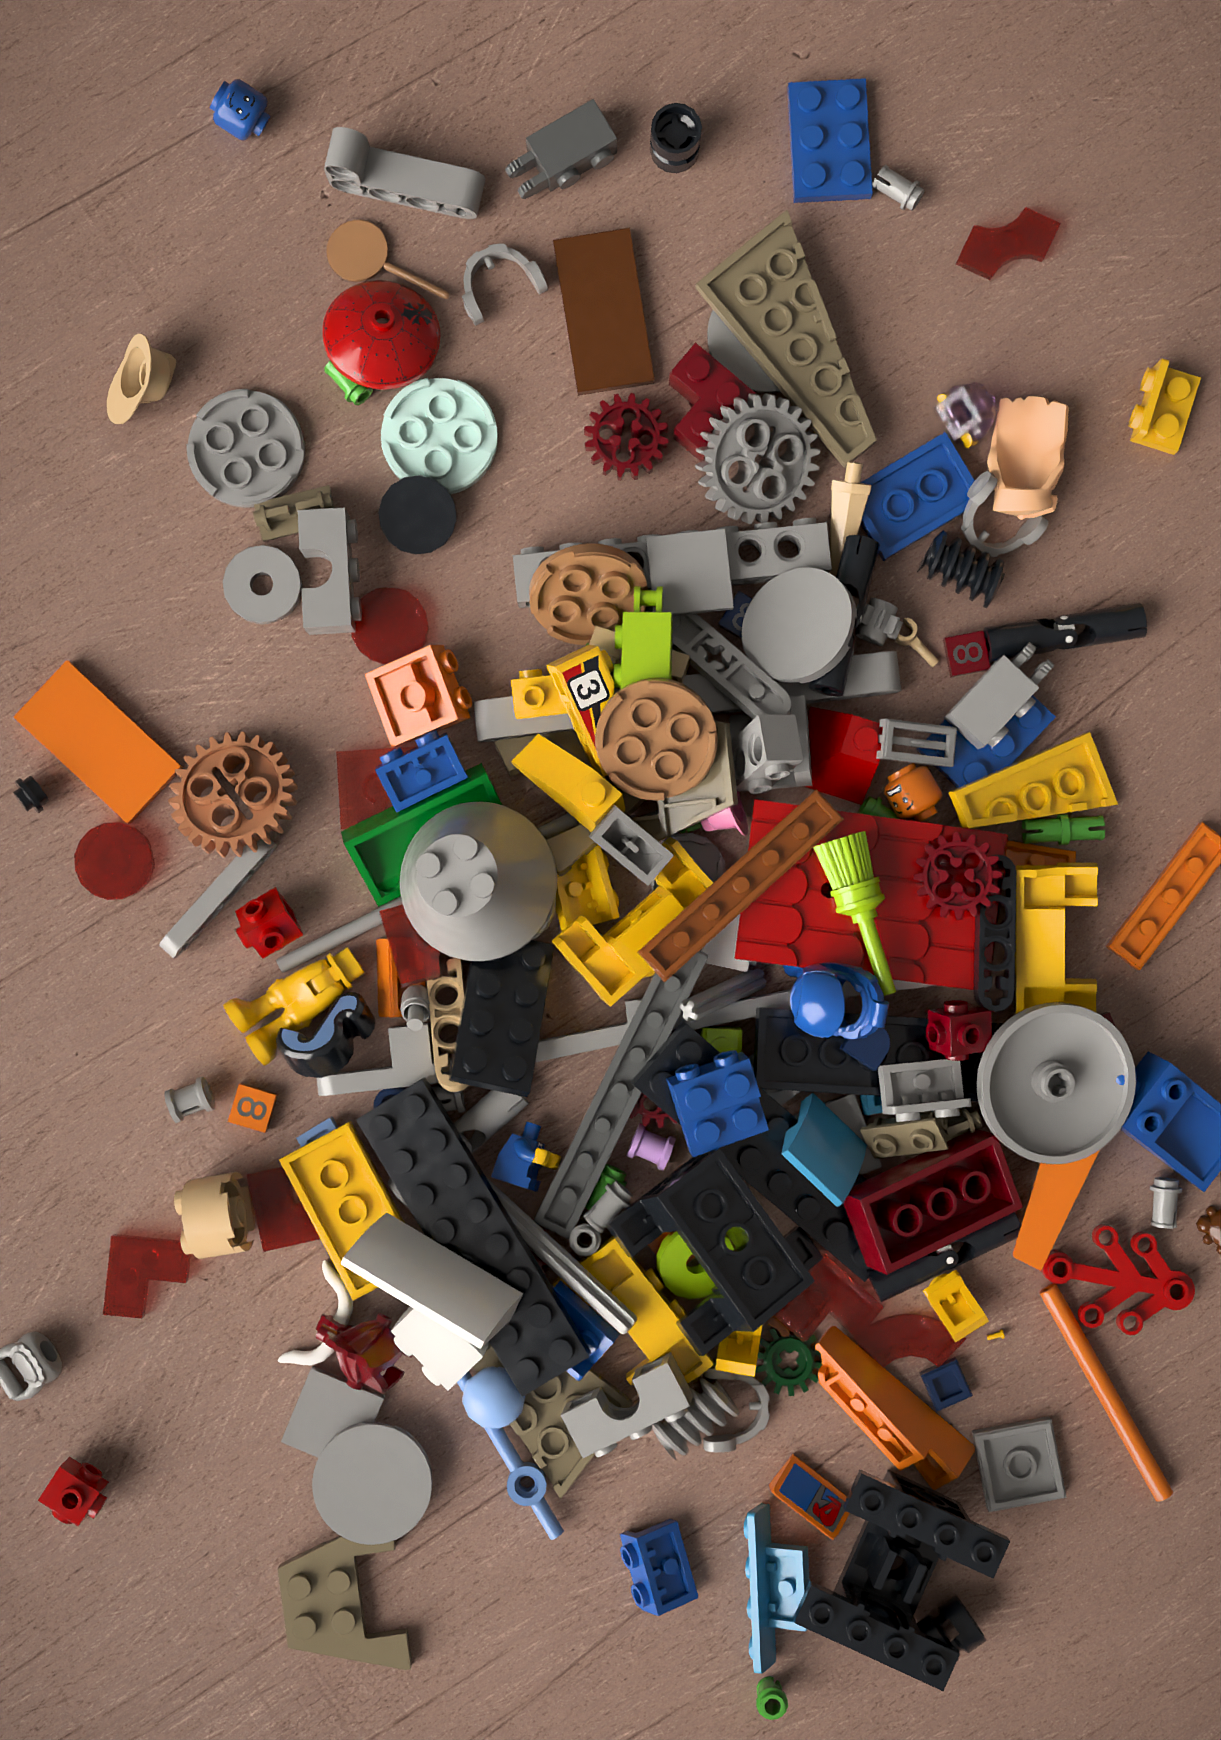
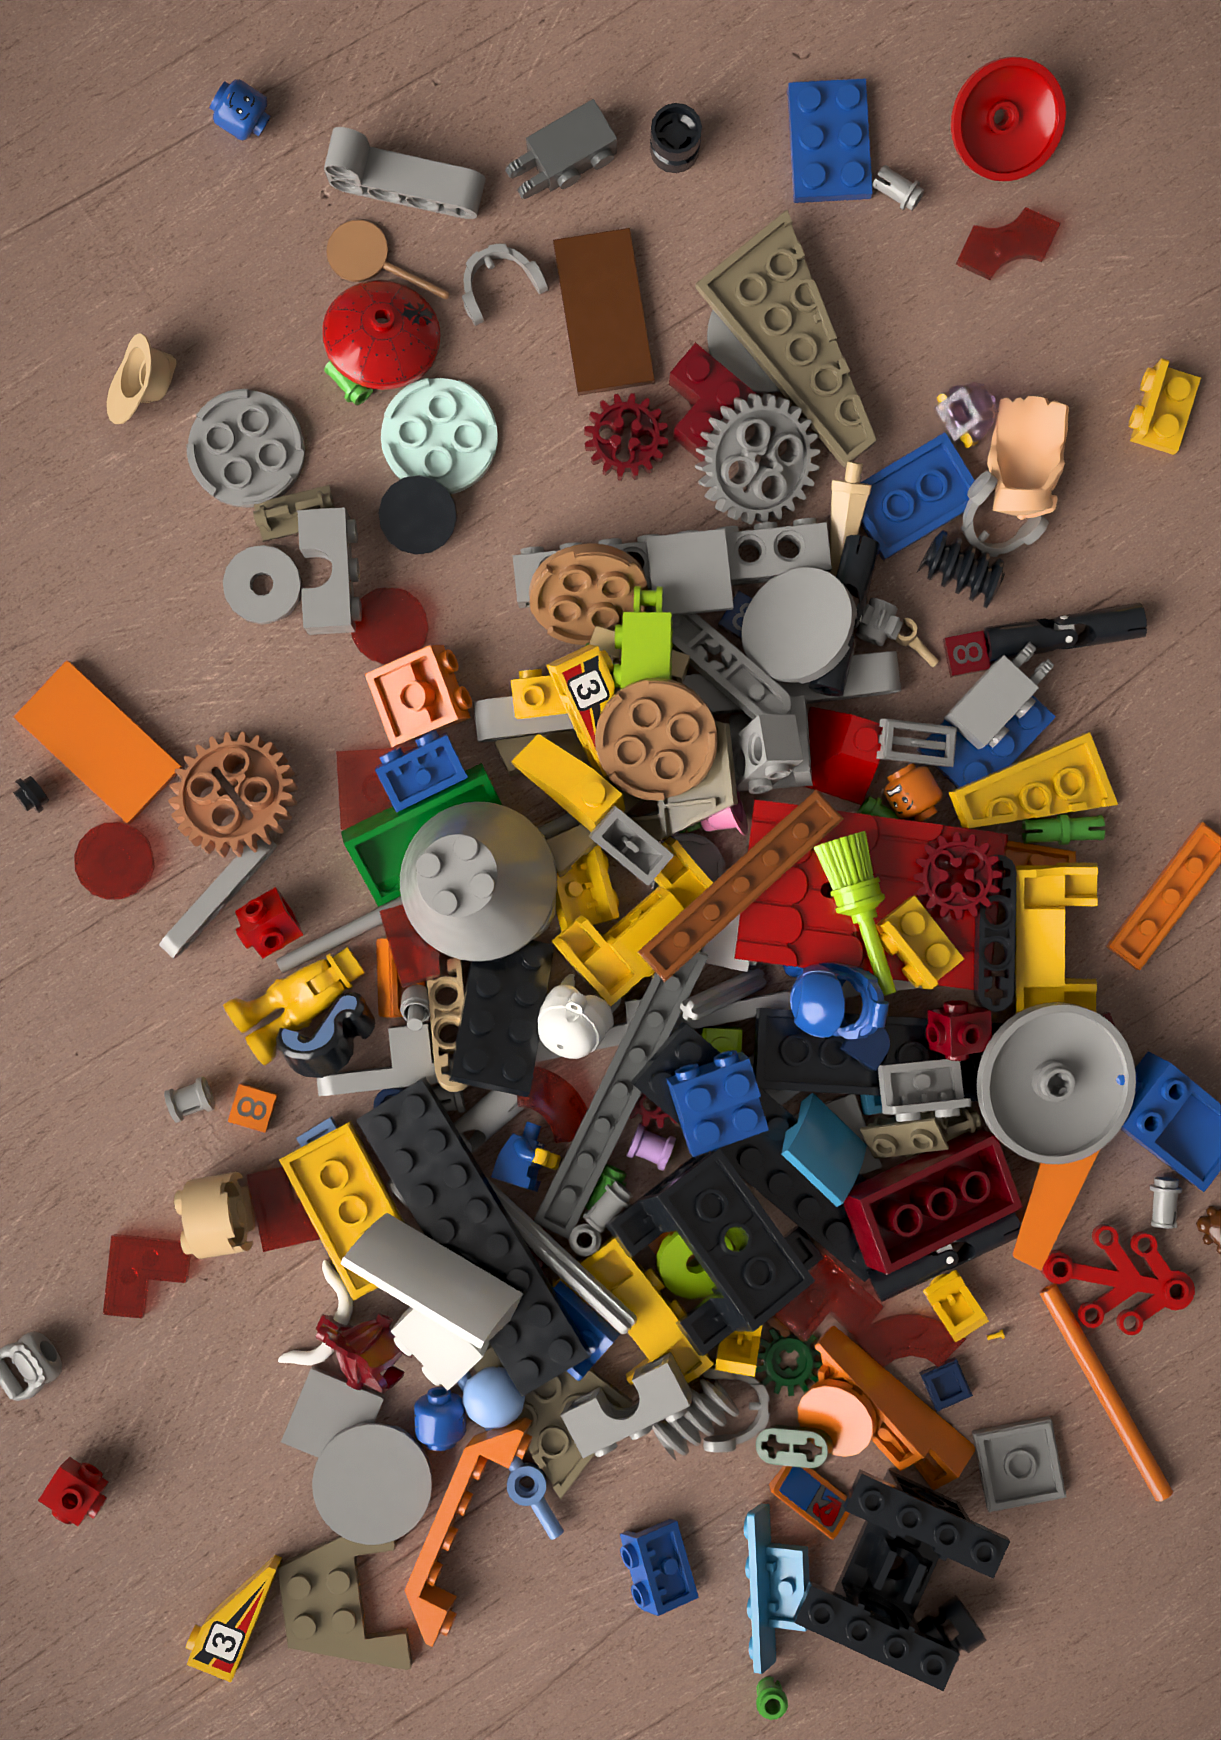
(228, 1628): none -> slope
(428, 1602): none -> orange slope
(439, 1419): none -> blue head
(556, 1103): none -> clear red tile
(573, 1022): none -> white hair
(794, 1436): none -> beam
(840, 1413): none -> tile
(918, 944): none -> yellow bracket
(1030, 124): none -> red dish

